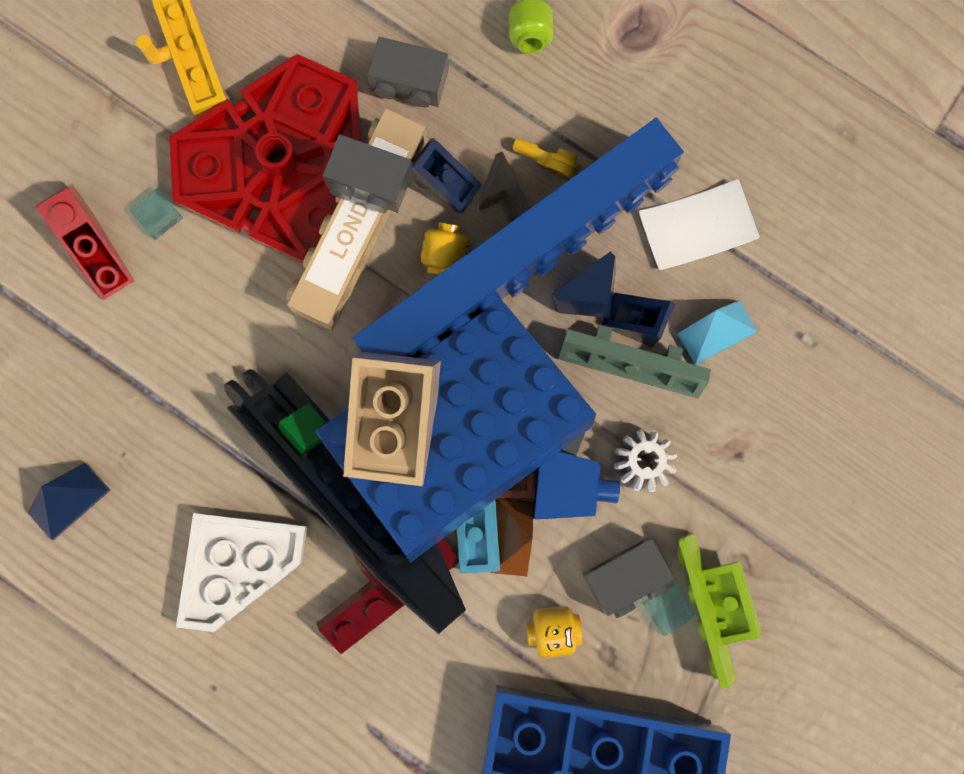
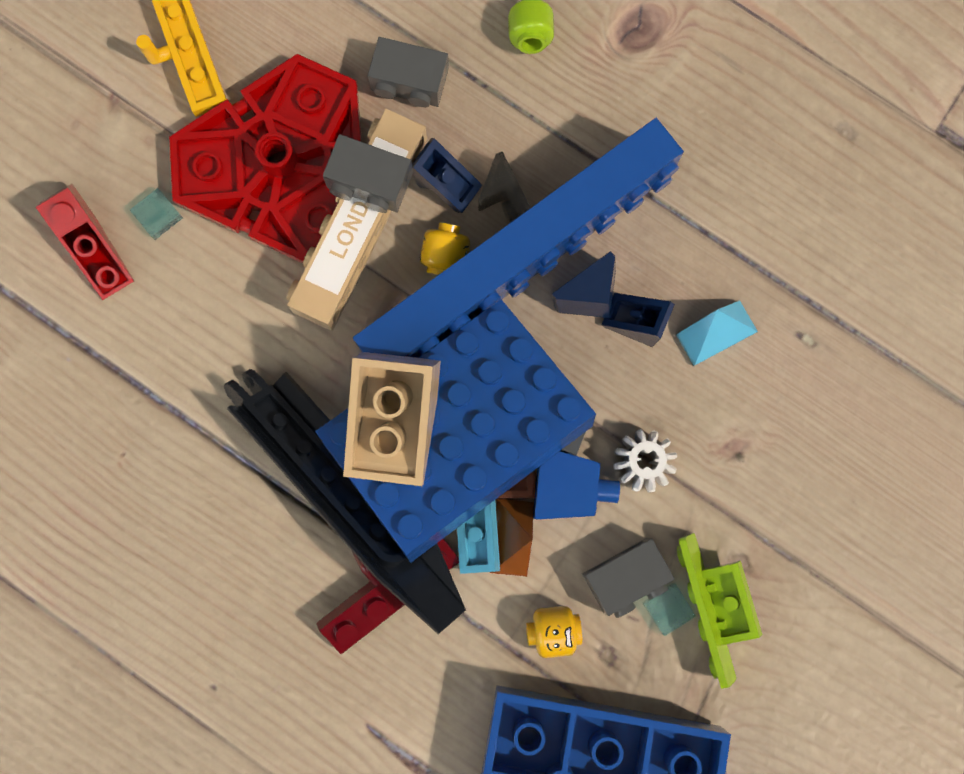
(67, 499): dark blue slope -> none
(232, 566): white plate -> none
(301, 428): green tile -> none
(562, 162): yellow plate -> none
(633, 363): sand green hinge -> none
(699, 225): white sticker -> none

